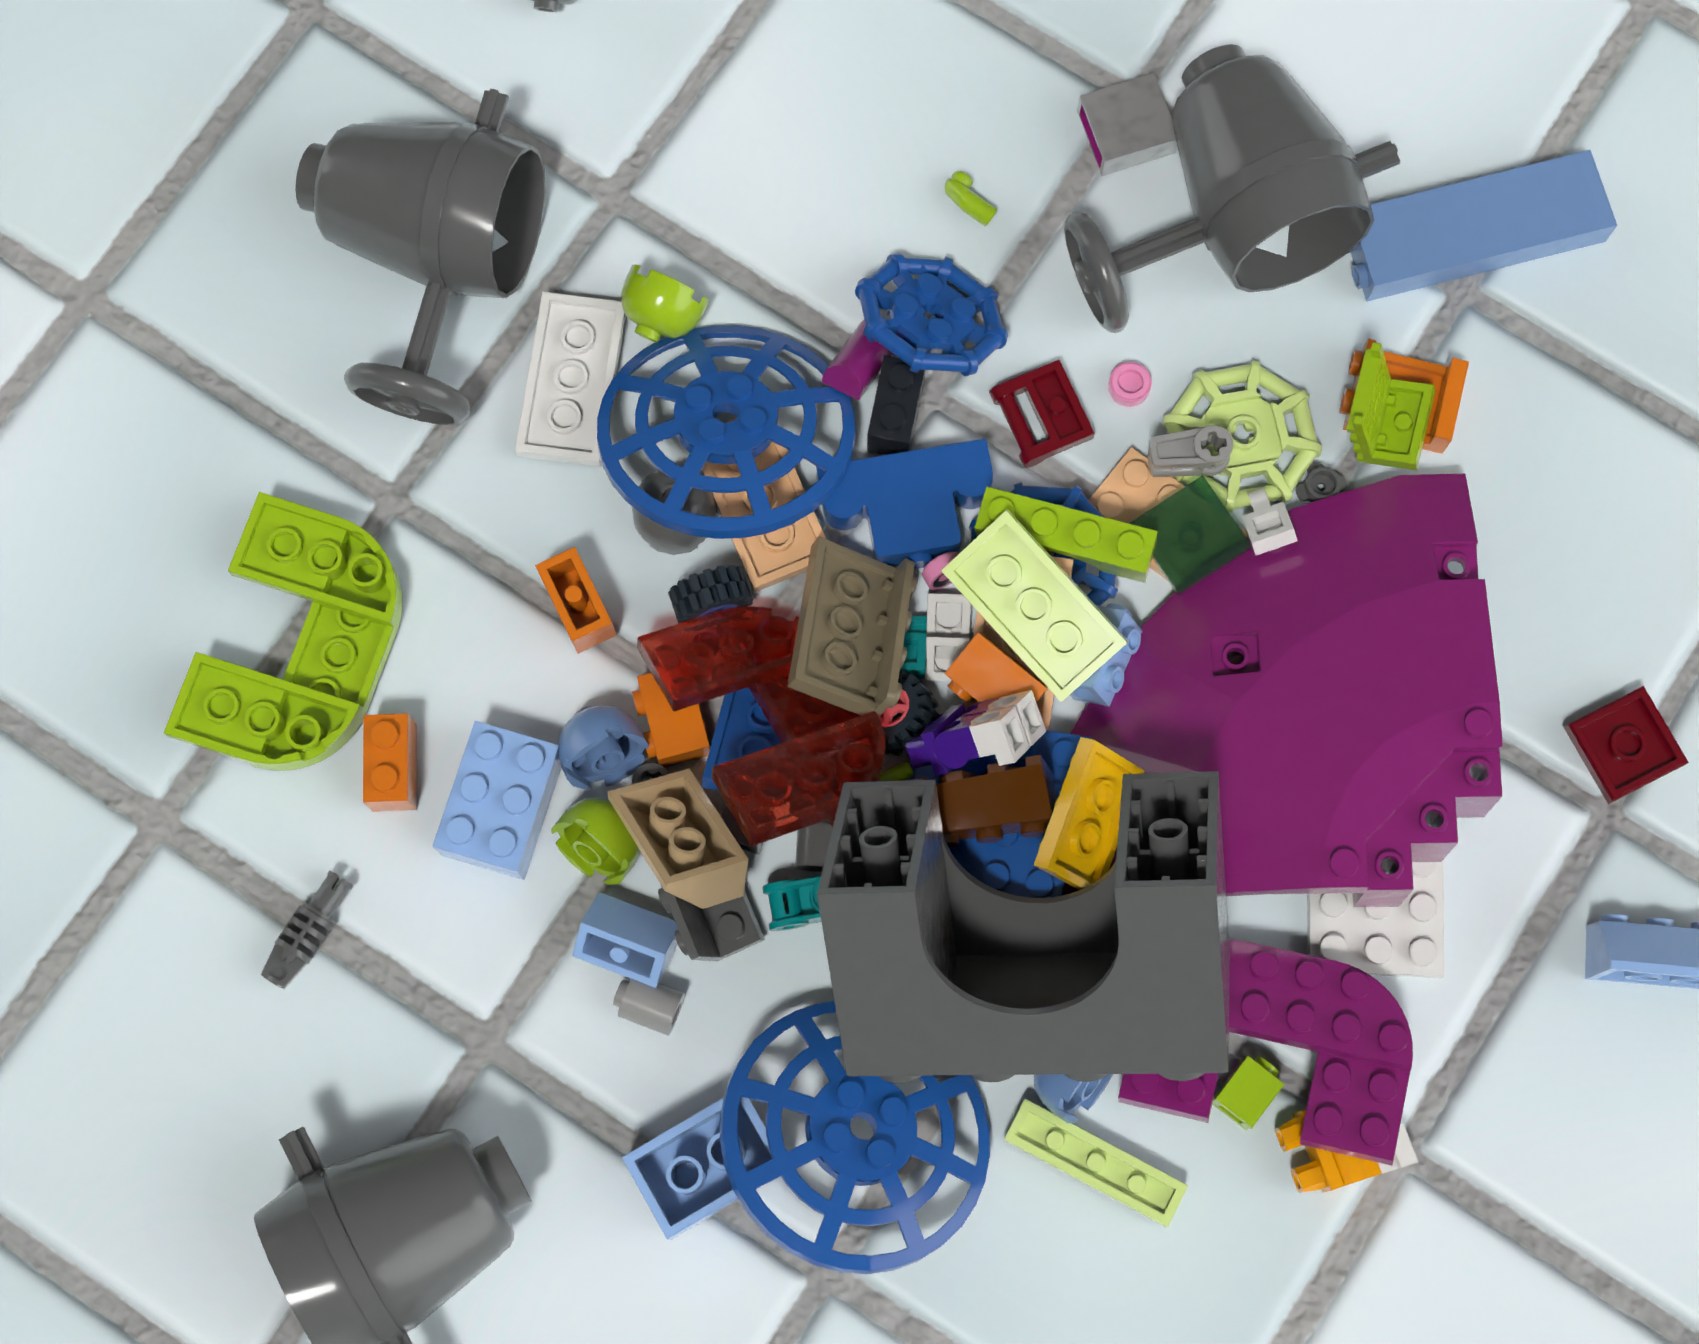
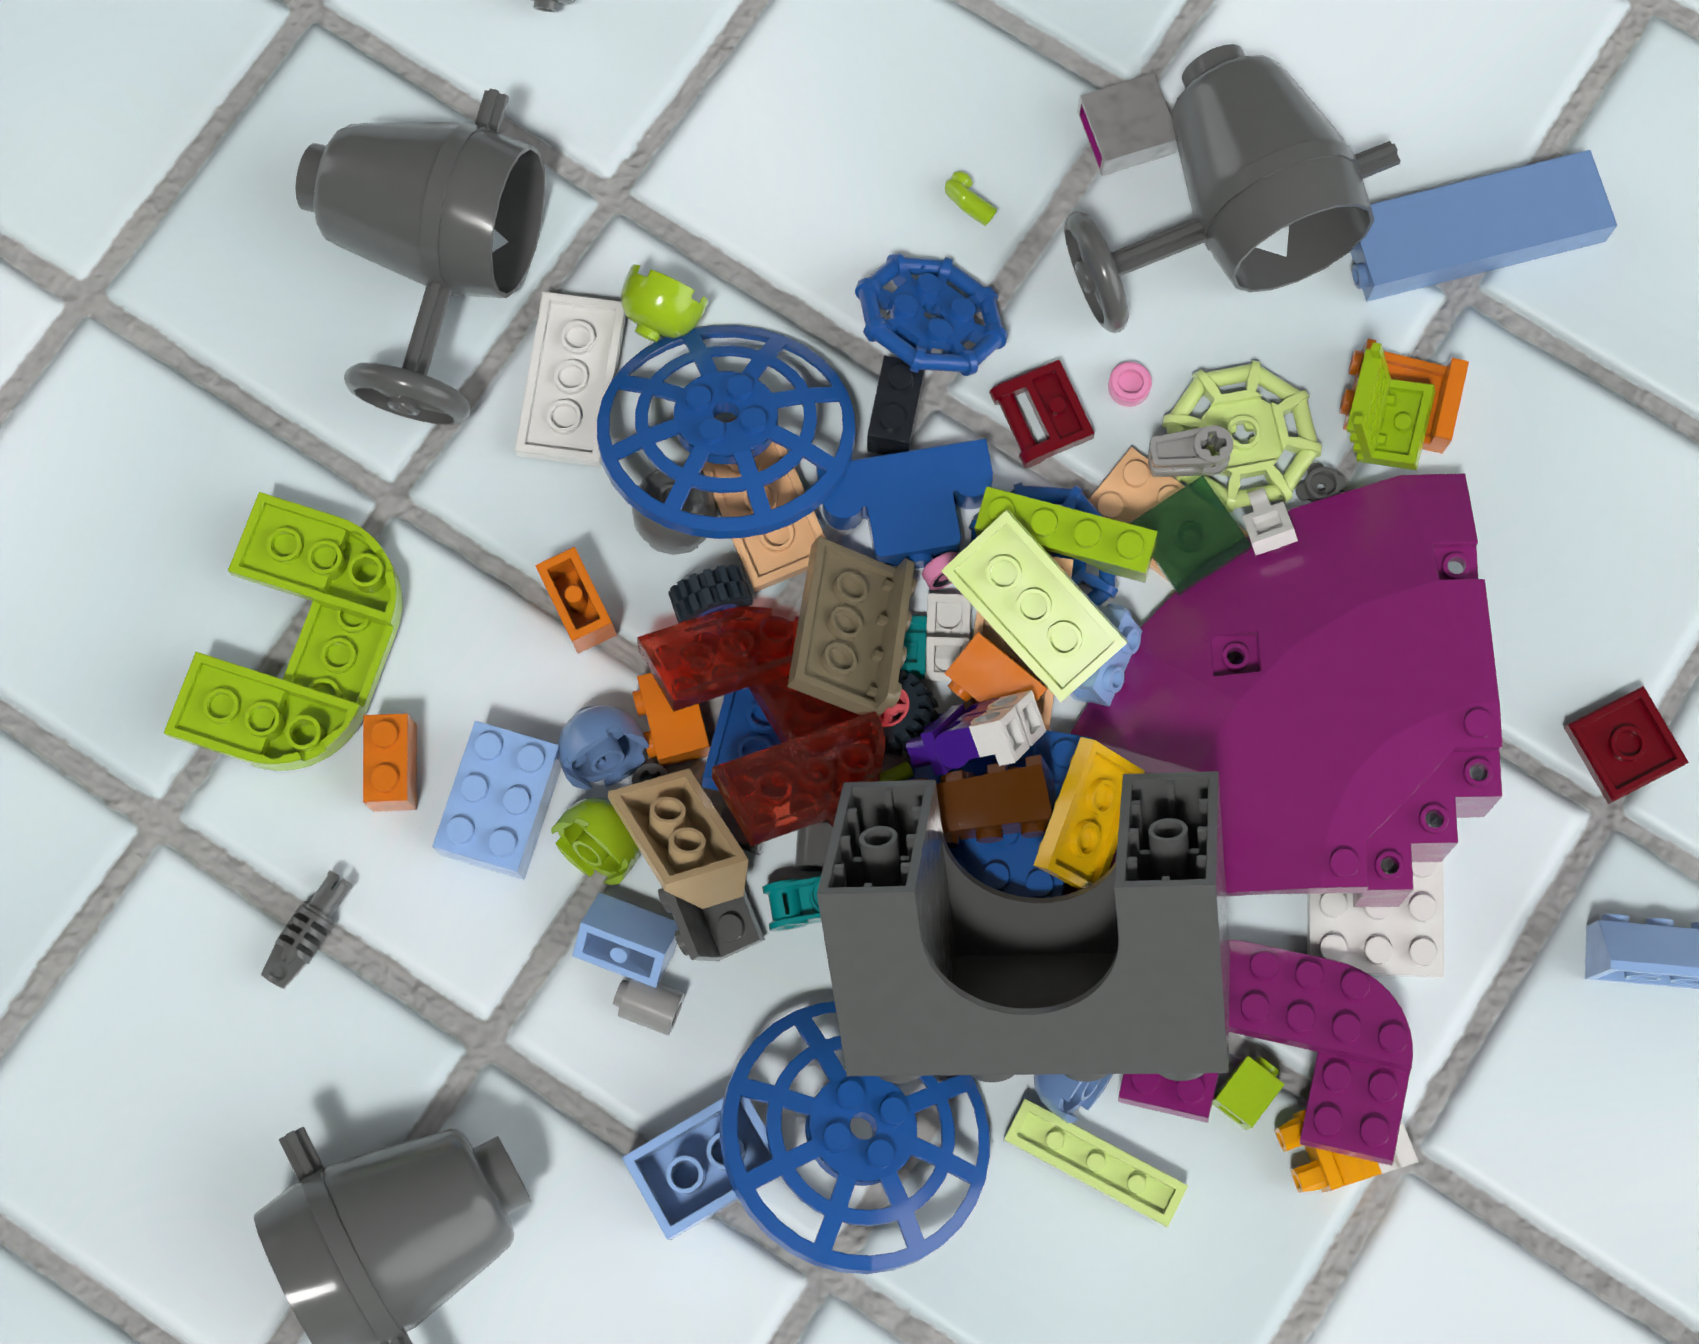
(855, 365): magenta brick -> none

